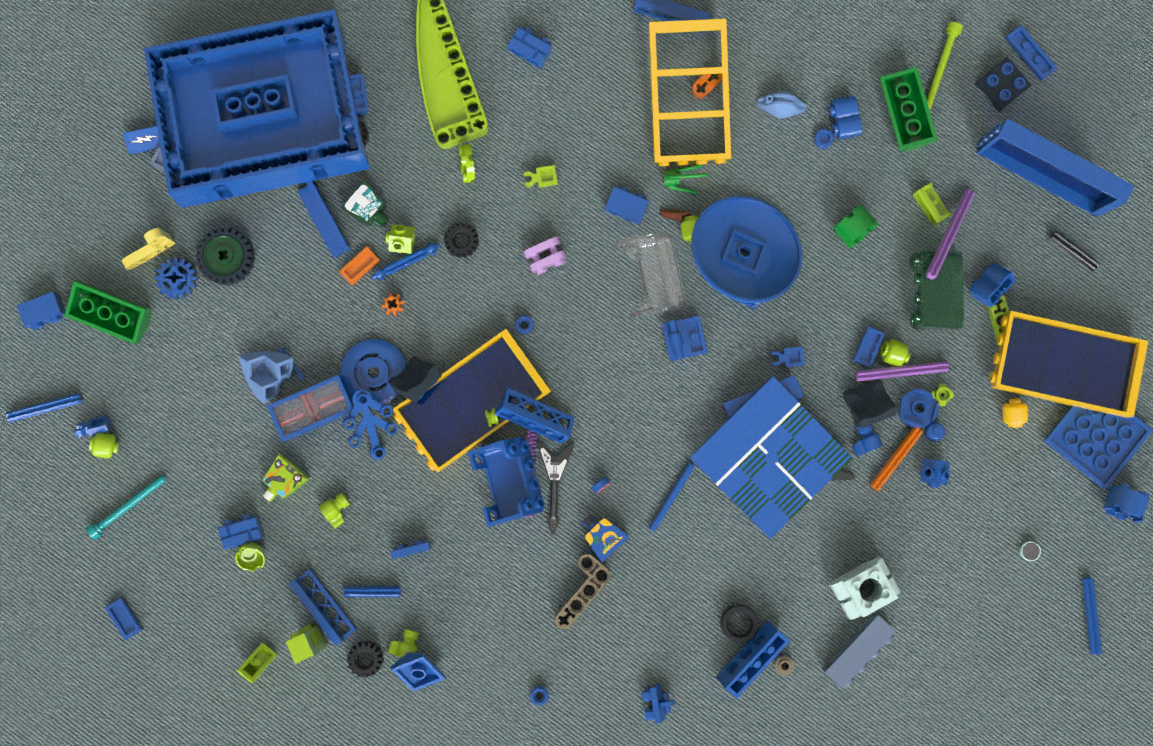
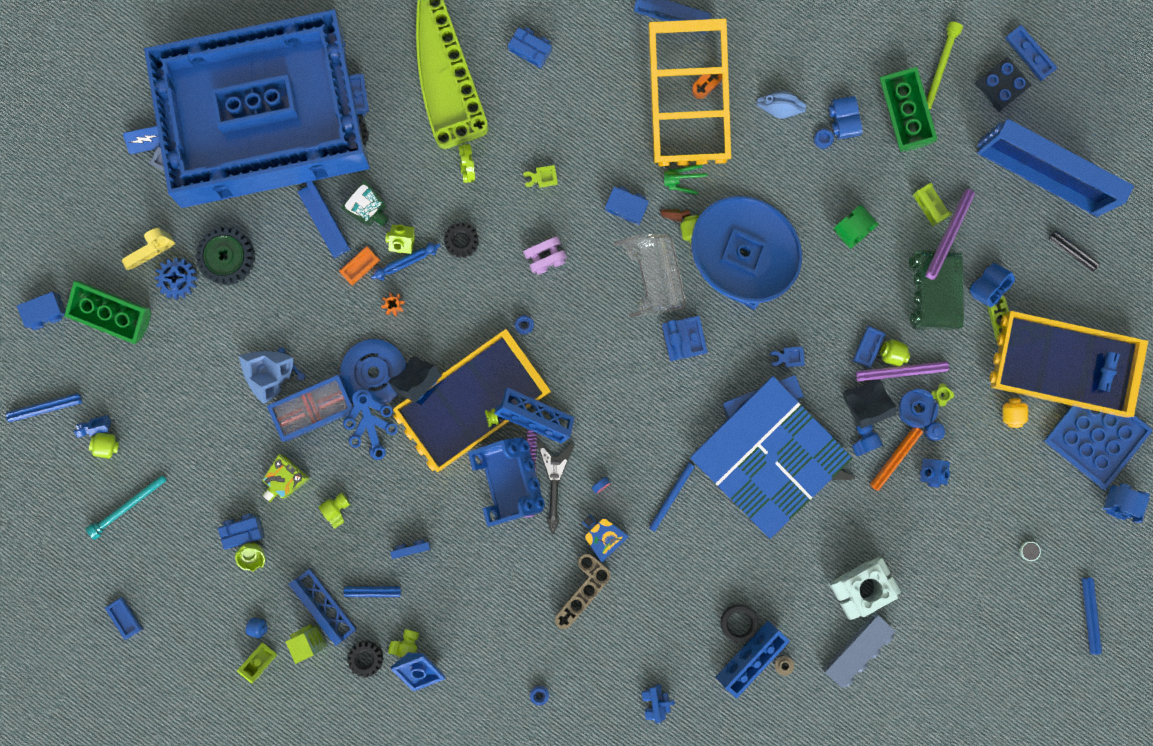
(256, 627): none -> blue piece
(1108, 371): none -> blue pin

